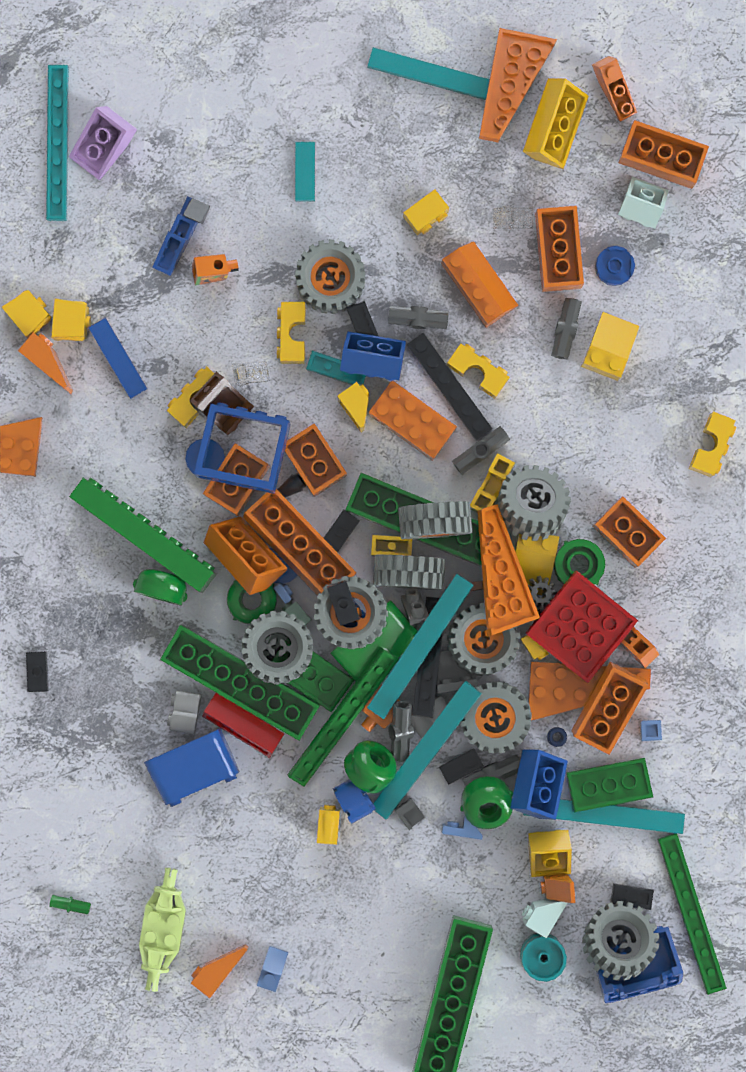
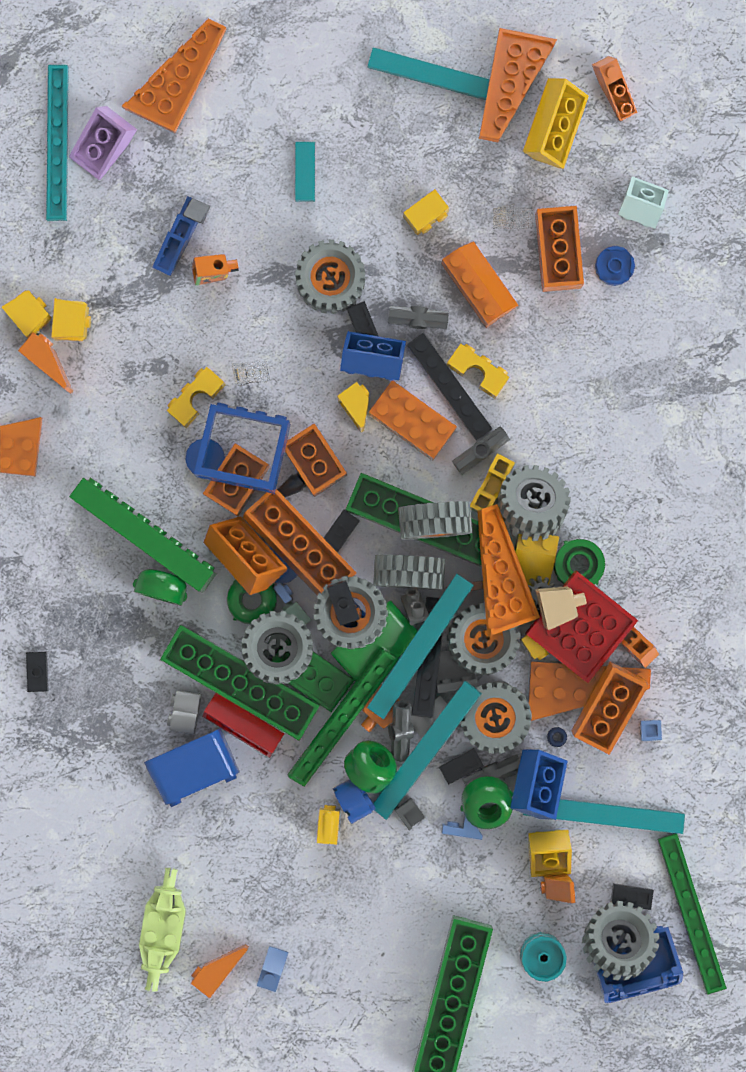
(70, 904): green axle -> none
(117, 357): blue slope -> none
(173, 85): none -> orange wing
(216, 391): reddish brown panel -> none
(291, 315): yellow arch -> none
(330, 367): teal tile -> none
(390, 545): yellow brick -> none
(542, 915): light aqua slope -> none
(558, 605): none -> tan torso
(566, 328): dark grey piece -> none
(609, 785): green tile -> none
(610, 346): yellow slope -> none
(629, 532): orange brick -> none
(663, 154): orange brick -> none
(720, 429): yellow arch -> none

